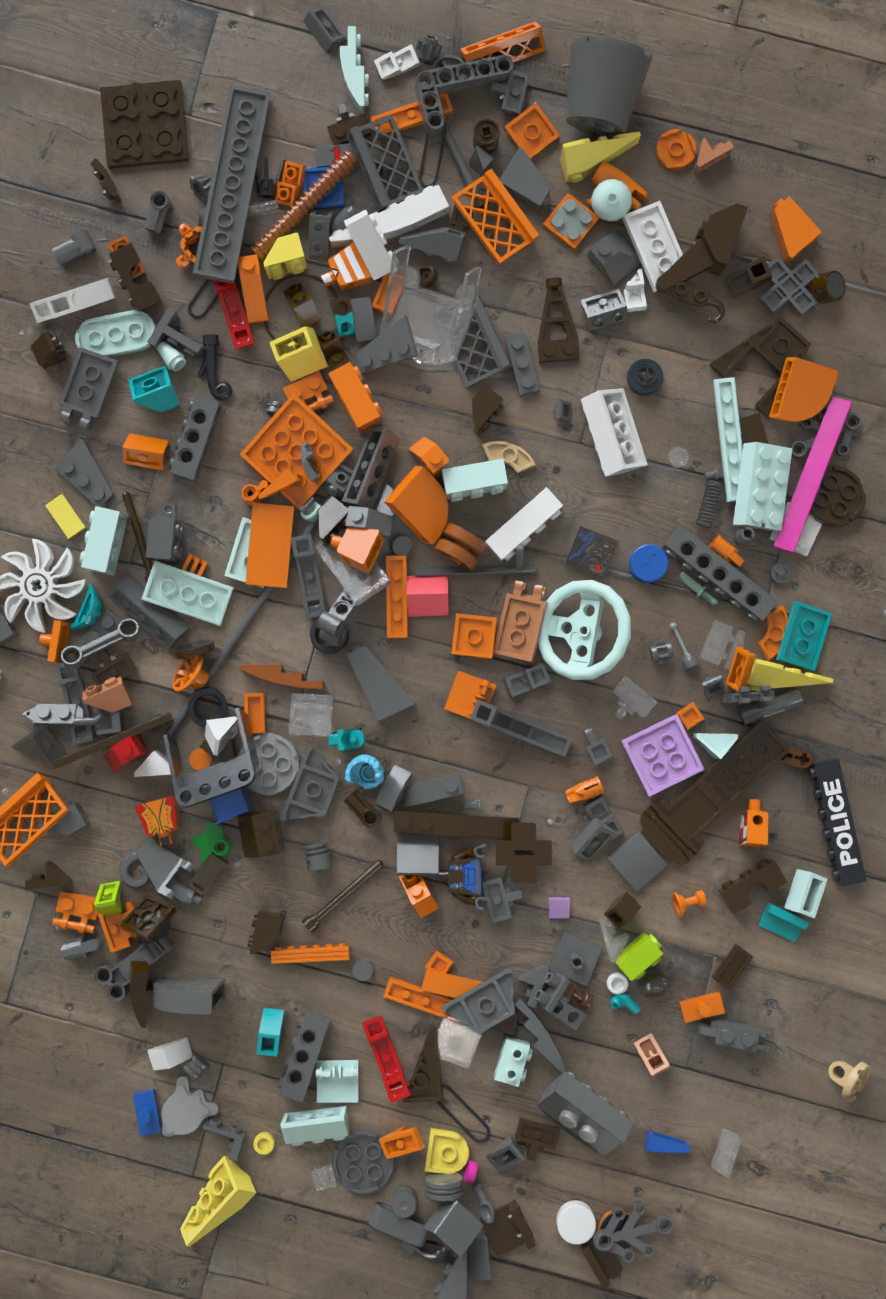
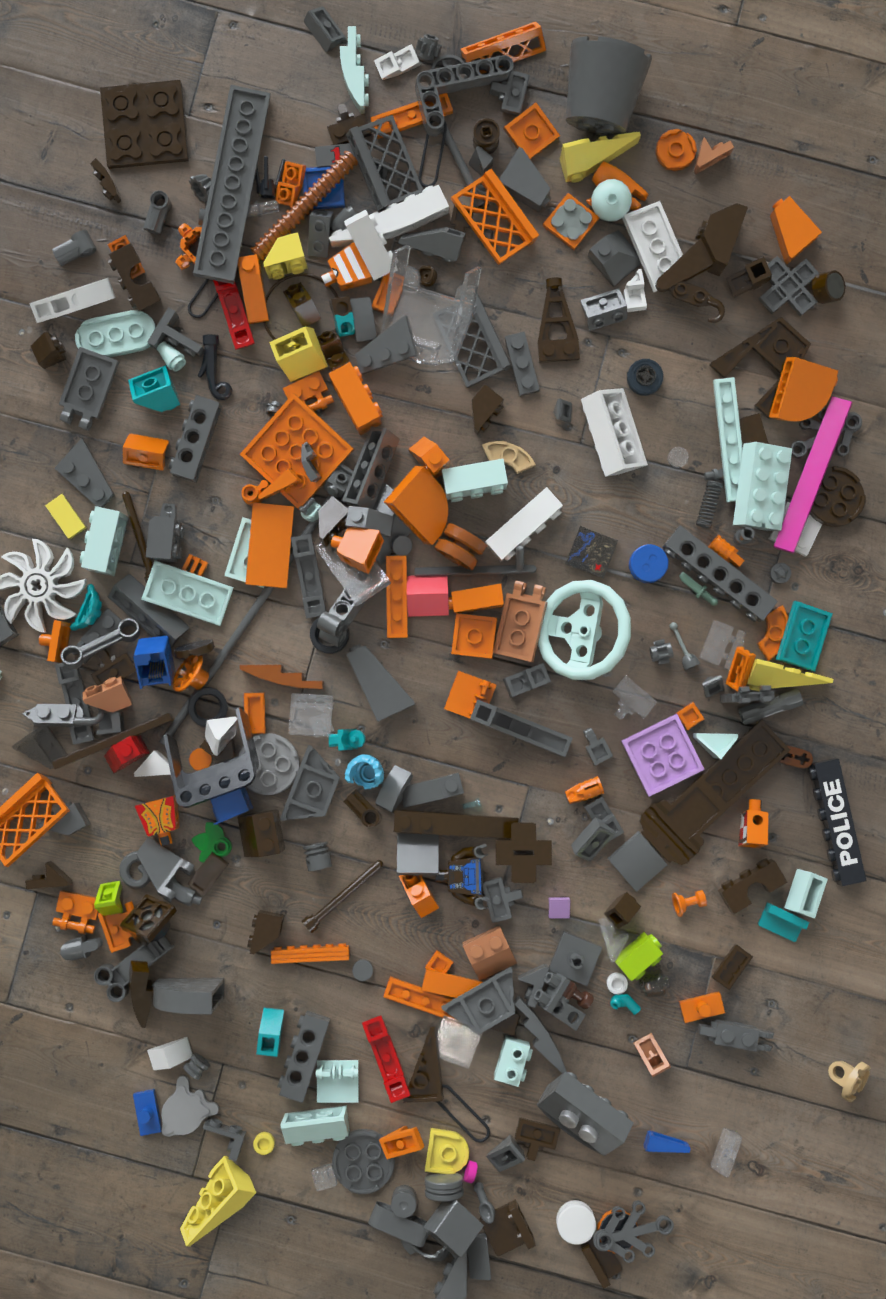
(154, 661): none -> blue piece
(476, 599): none -> orange slope
(489, 953): none -> nougat slope

